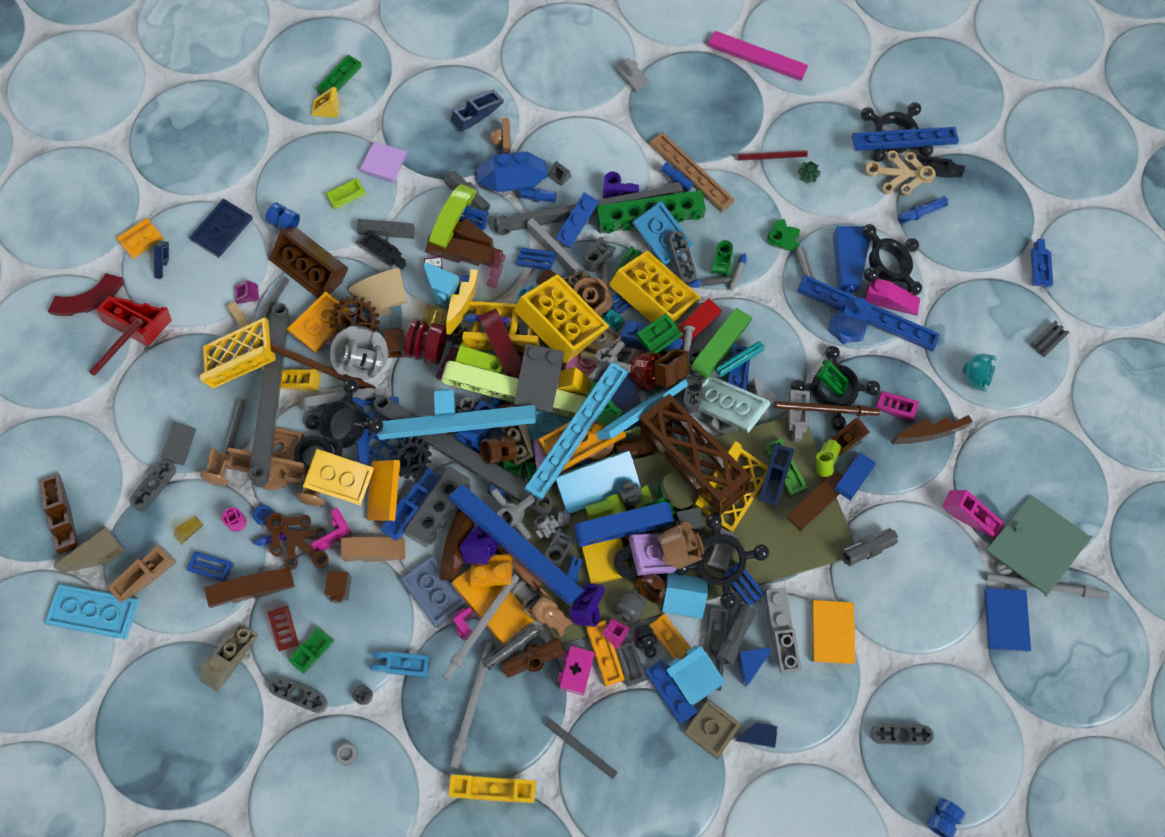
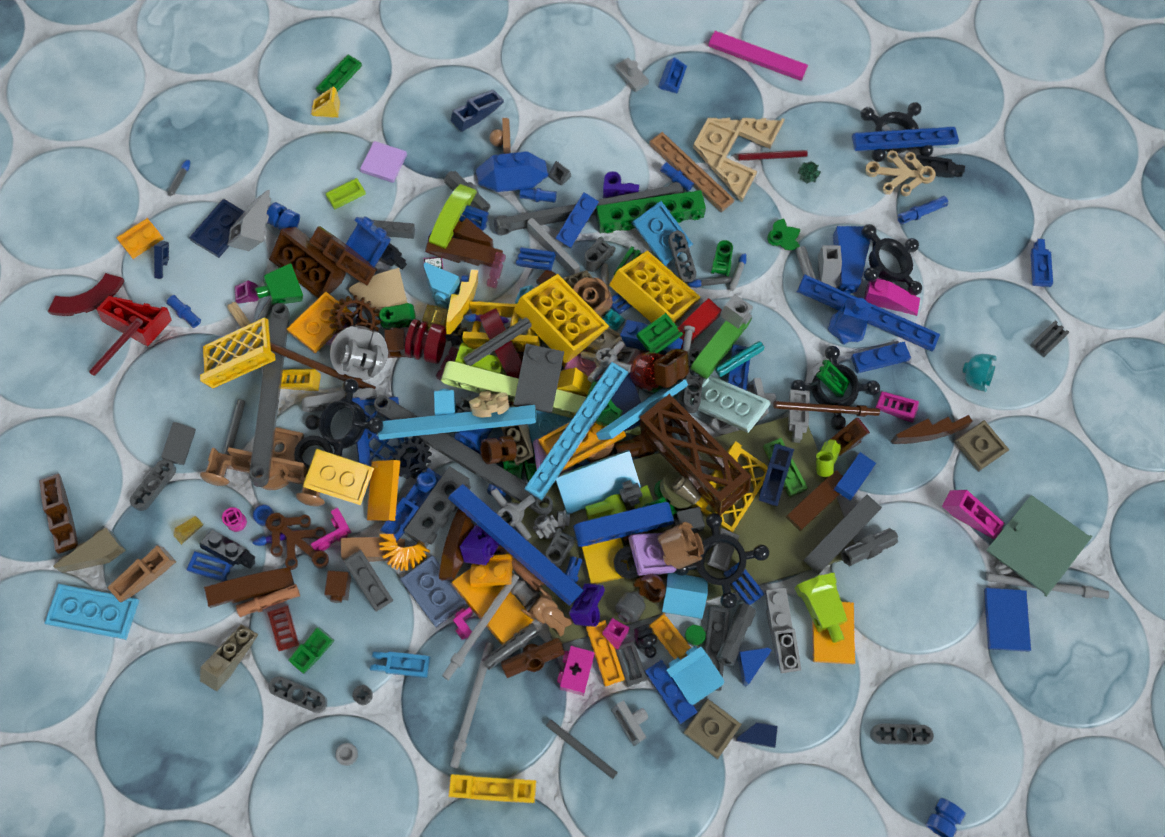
(179, 177): none -> dark grey piece
(183, 311): none -> blue pin
(227, 550): none -> black hinge
(249, 228): none -> light grey slope
(268, 600): none -> nougat pin
(281, 286): none -> green torso
(343, 255): none -> reddish brown slope
(368, 240): none -> blue panel
(368, 580): none -> dark grey tile
(399, 316): none -> green piece
(401, 556): none -> light orange hair
(426, 481): none -> blue tile
(489, 403): none -> tan plate
(497, 341): none -> dark grey axle
(630, 722): none -> light grey tile
(672, 75): none -> blue slope
(685, 489): none -> dark tan cone
(695, 635): none -> green tile
(719, 137): none -> tan wing
(737, 311): none -> light grey brick
(823, 604): none -> lime piece
(830, 265): none -> light grey slope
(842, 534): none -> dark grey beam
(880, 357): none -> blue plate
(981, 445): none -> dark tan tile

